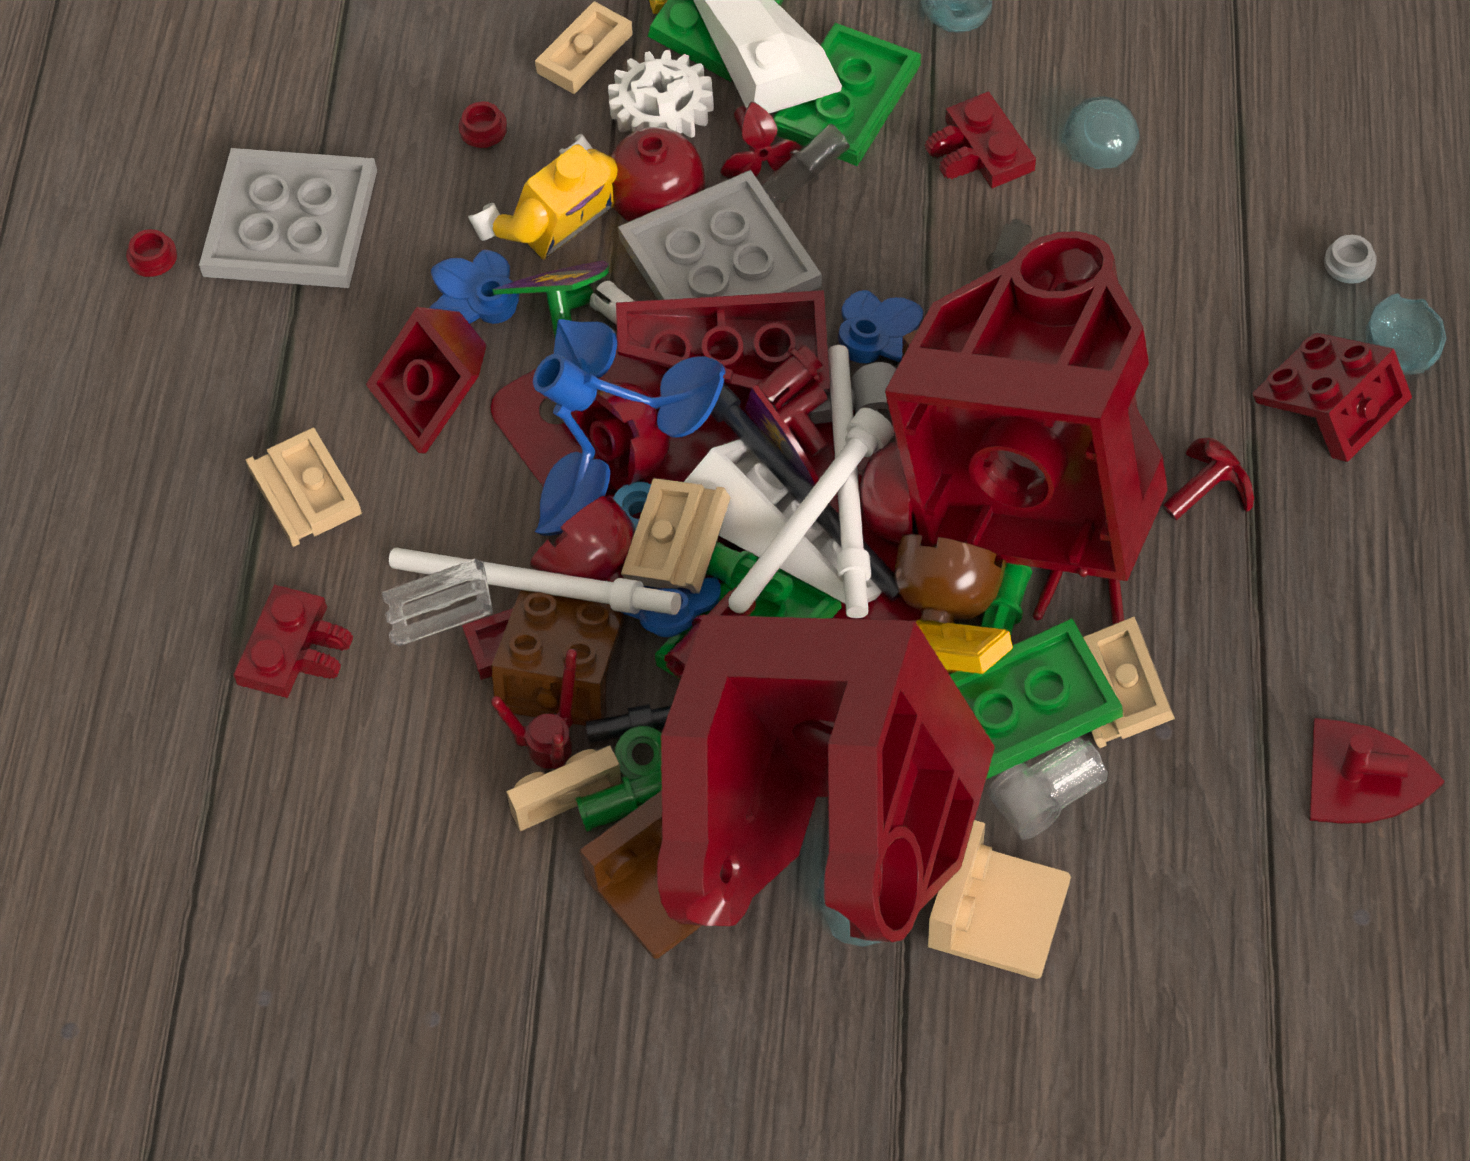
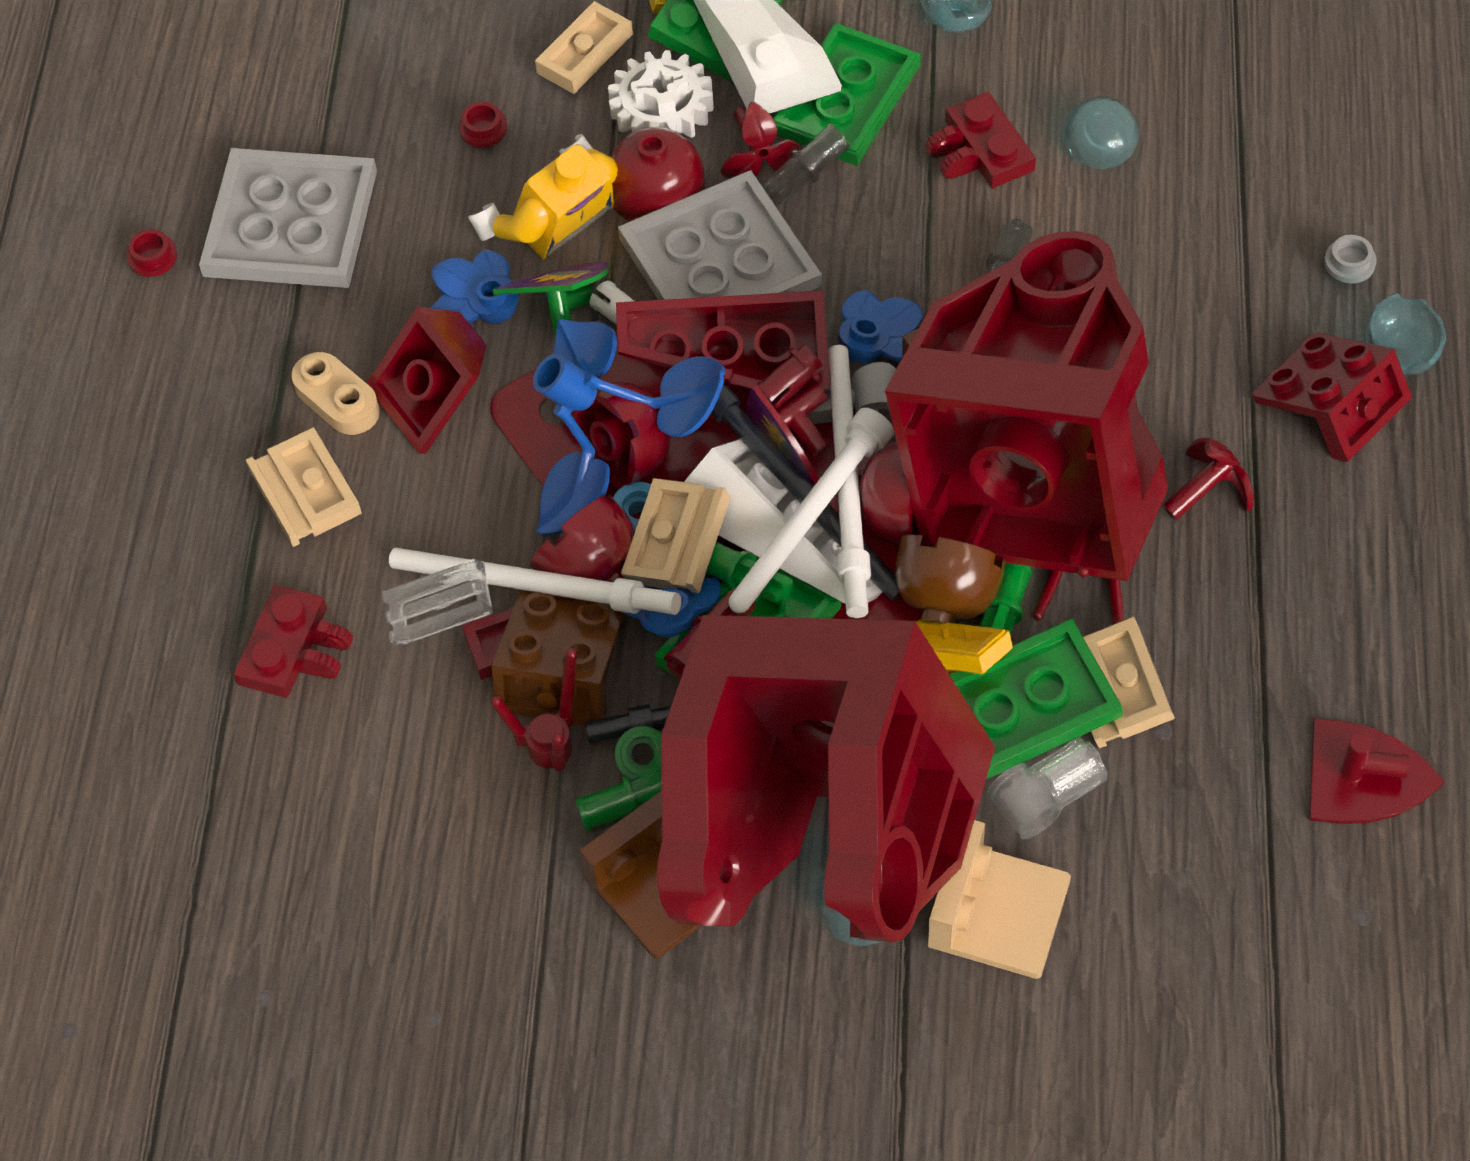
(332, 389): none -> tan plate
(549, 794): tan plate -> none

